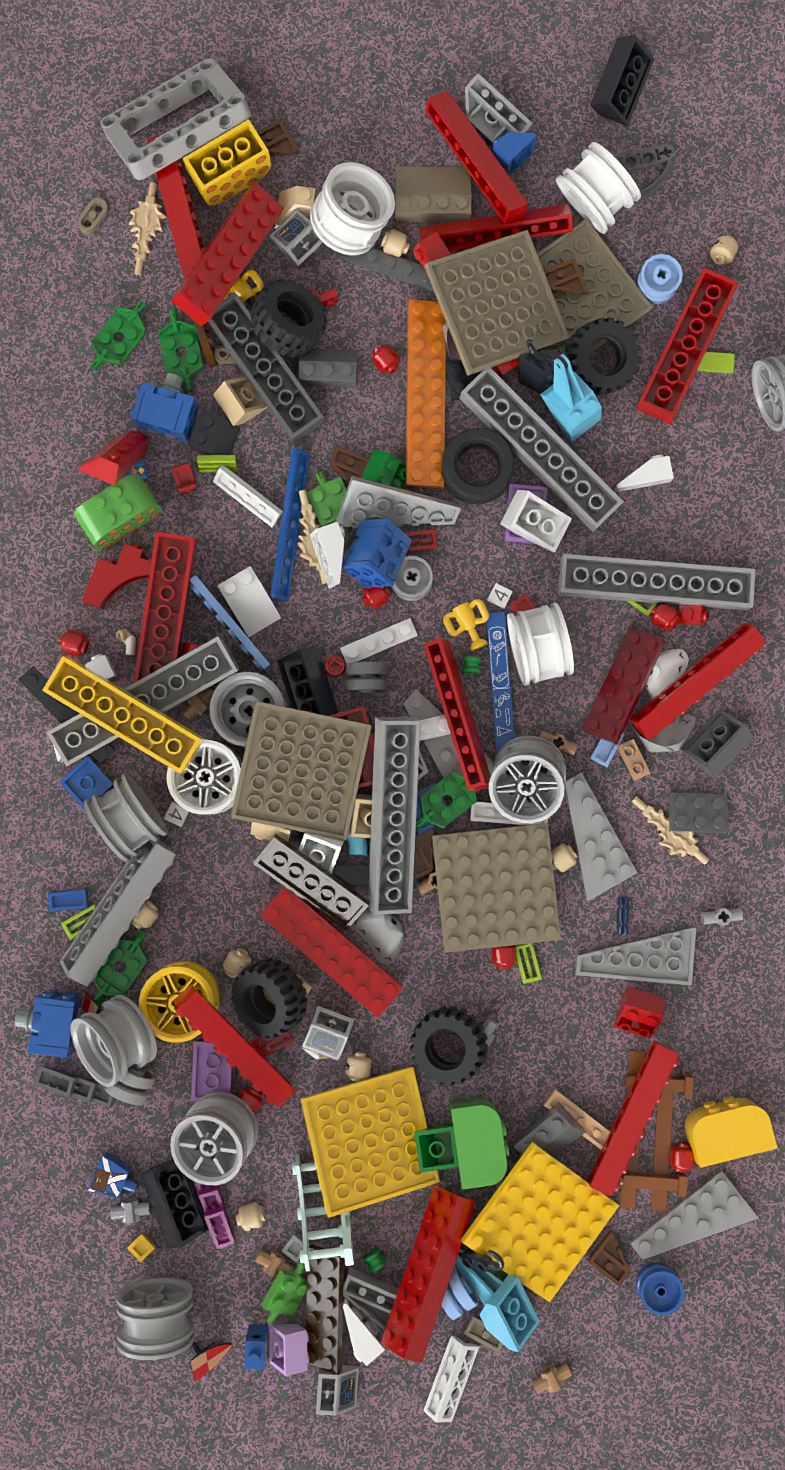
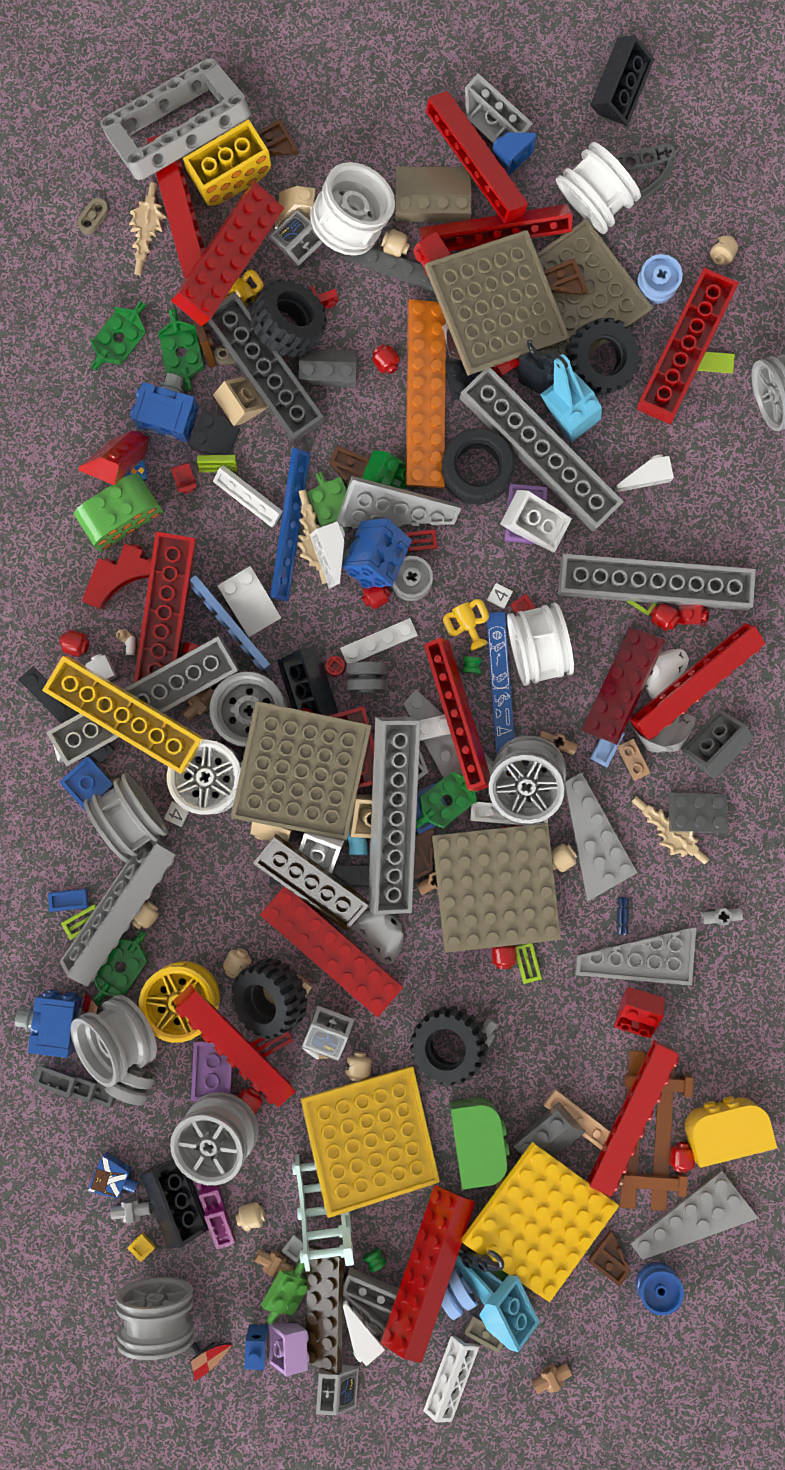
(436, 1148): green slope -> none

